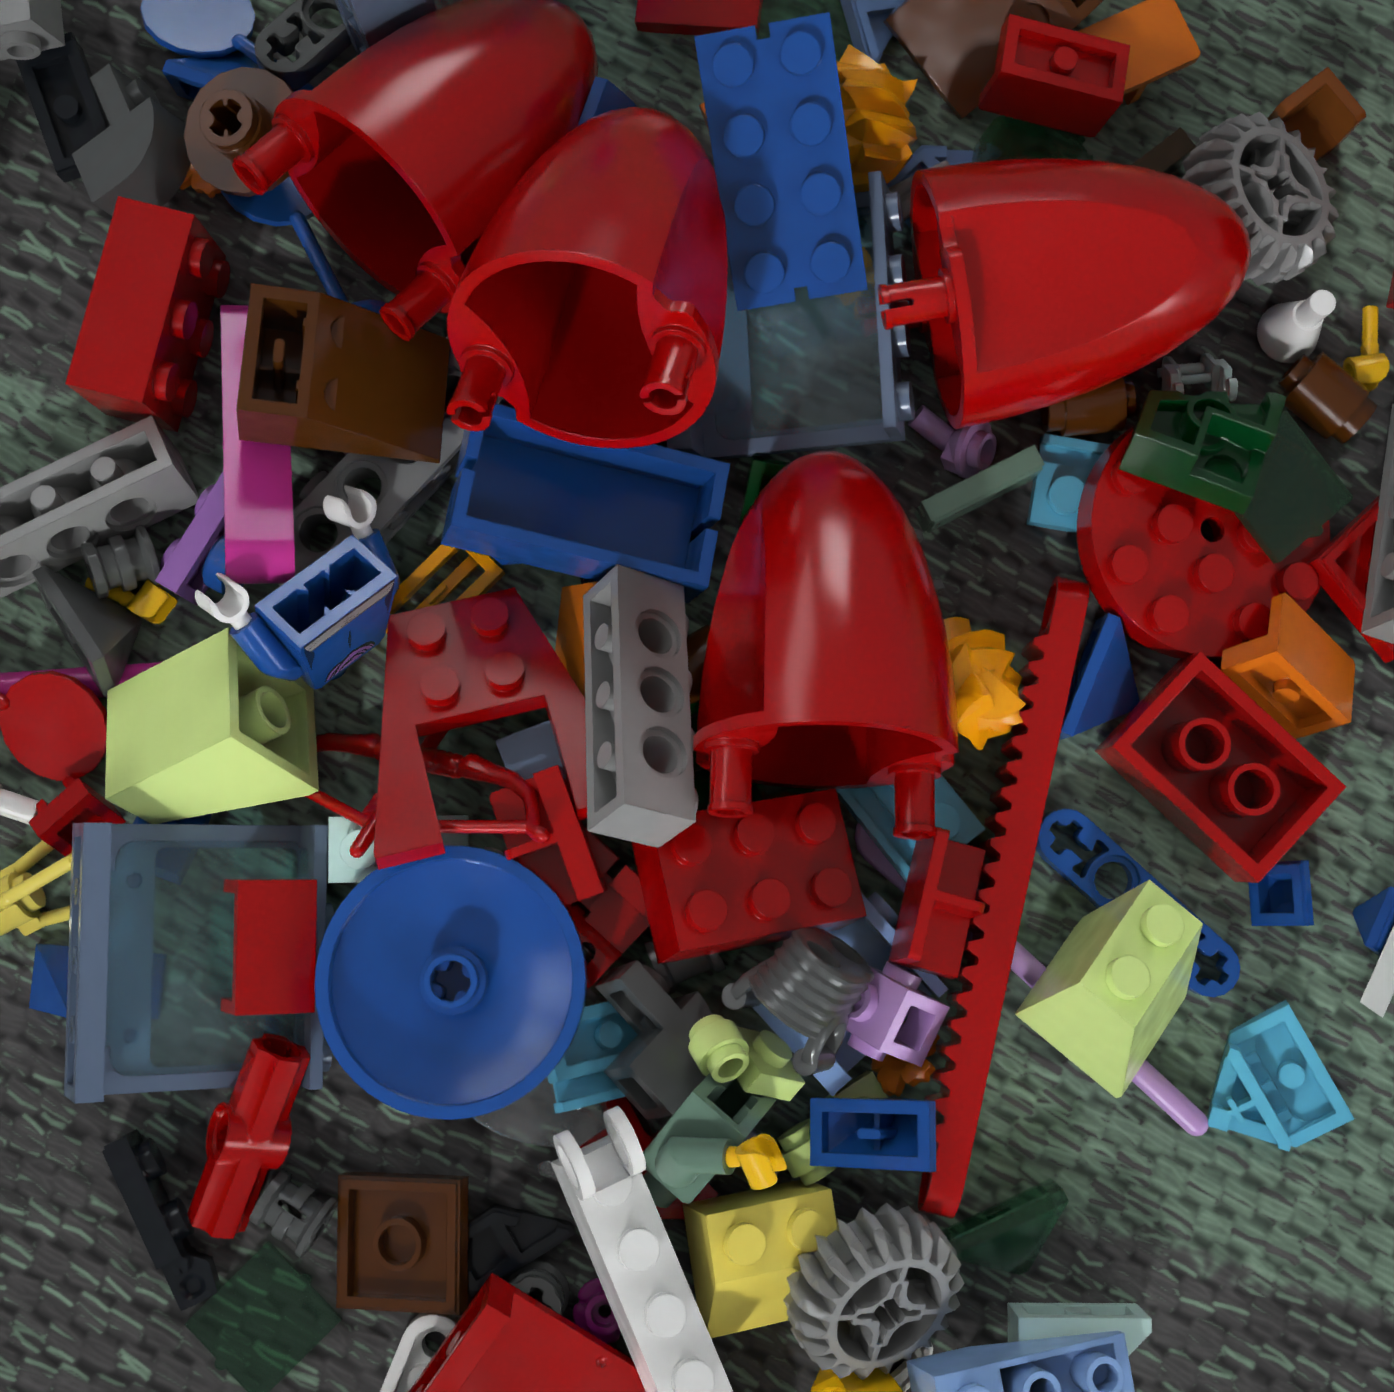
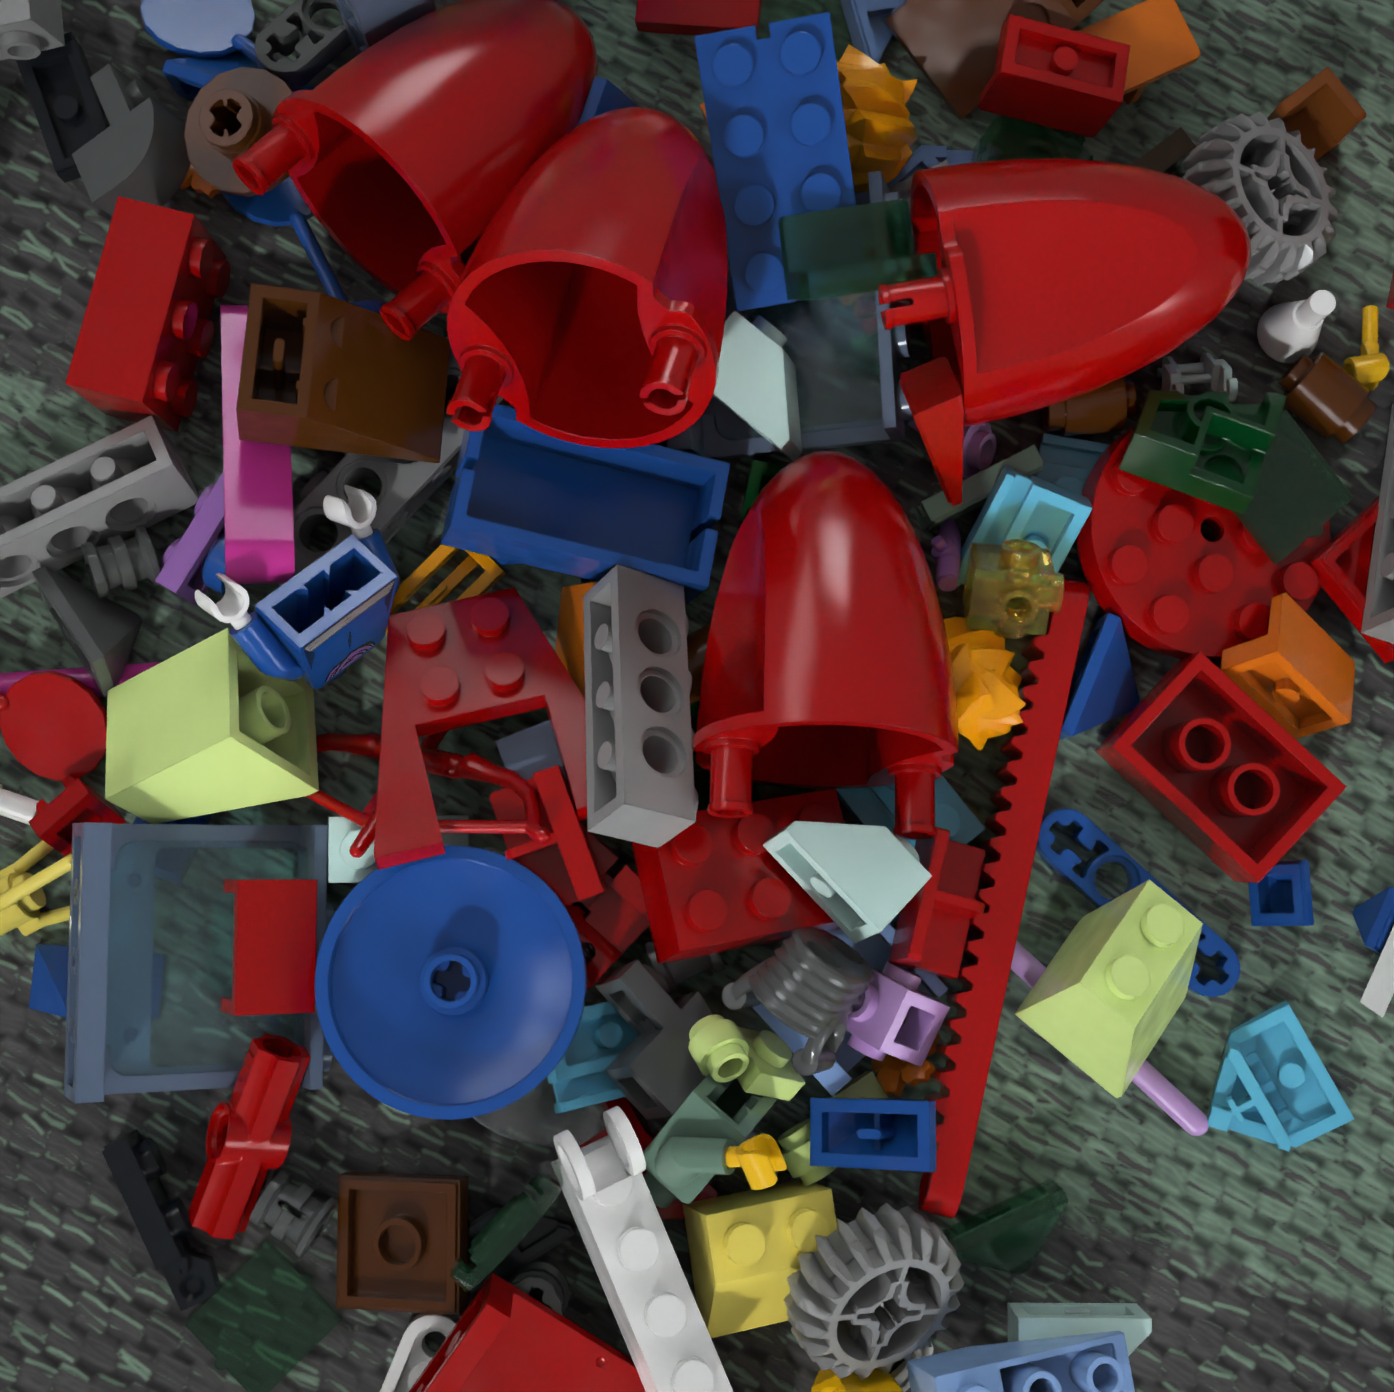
(149, 602): yellow hand -> none
(505, 1232): none -> clear green tile
(587, 1313): magenta plate -> none
(760, 381): none -> light aqua slope
(850, 250): none -> panel
(851, 871): none -> light aqua slope
(939, 416): none -> red slope
(947, 554): none -> medium lavender helmet
(1011, 588): none -> clear yellow brick
(1031, 512): none -> medium azure plate

